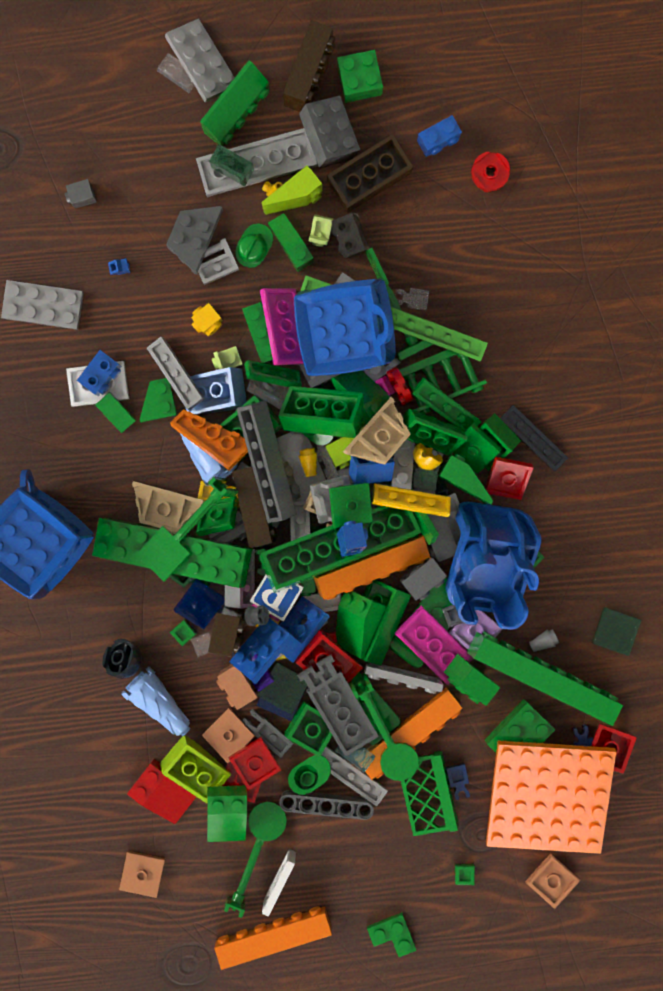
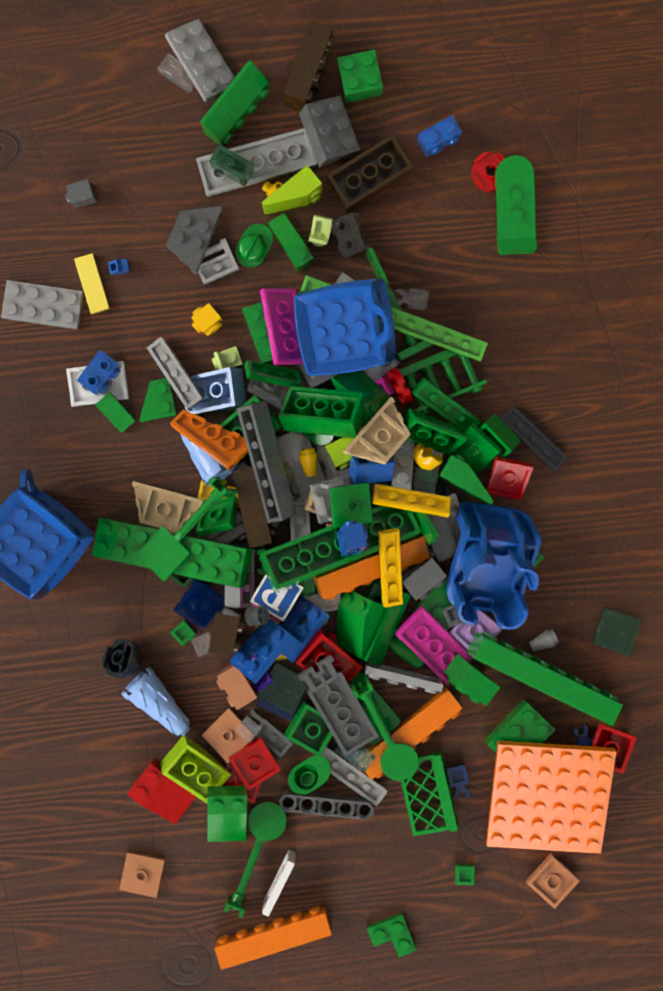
(92, 284): none -> light yellow tile
(248, 729): none -> clear tile
(390, 567): none -> yellow tile
(515, 206): none -> green piece

